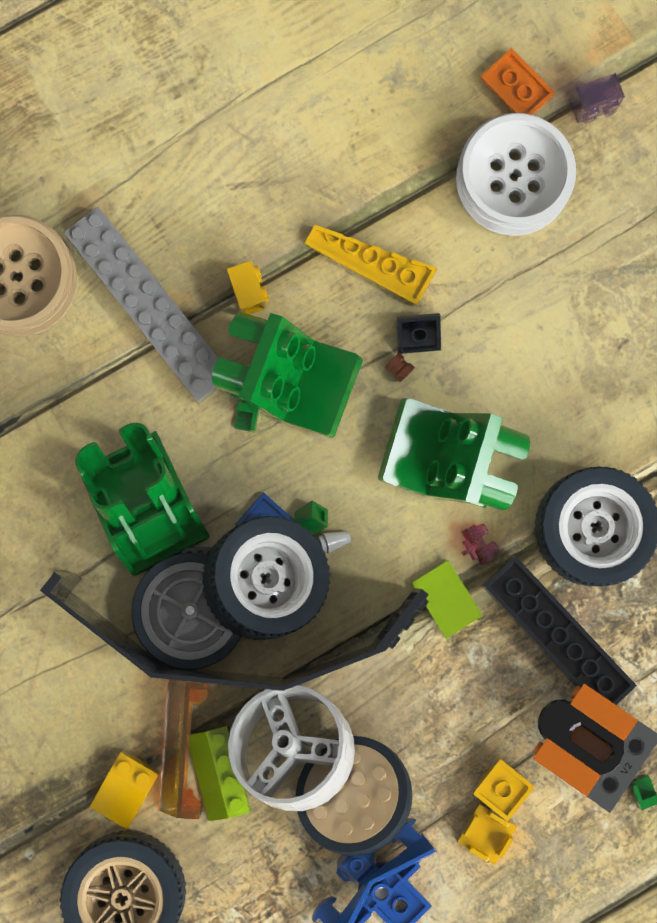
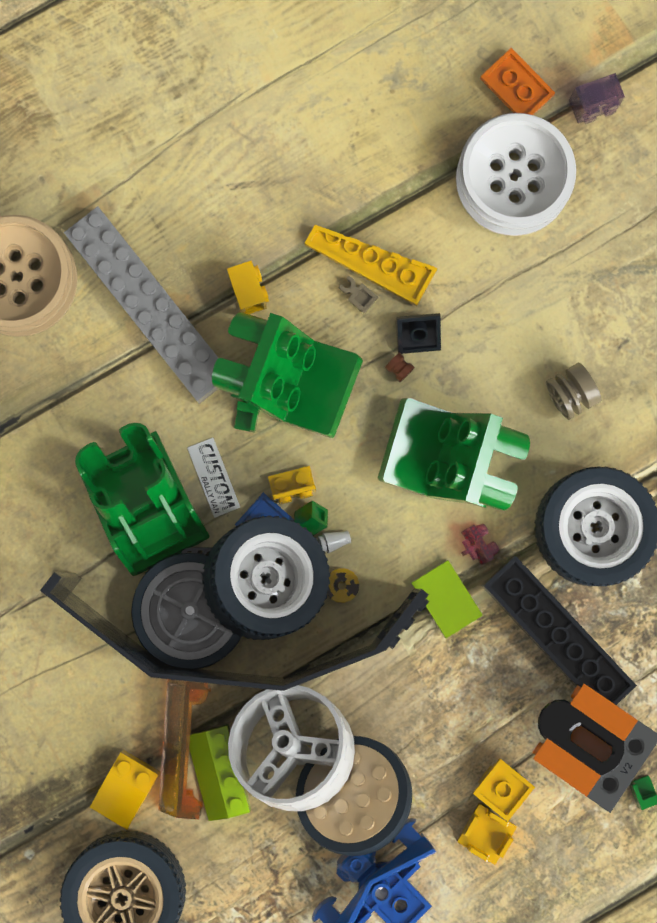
(213, 477): none -> white sticker
(292, 484): none -> yellow bracket
(351, 589): none -> yellow piece
(360, 296): none -> dark tan plate
(569, 393): none -> dark tan wheel

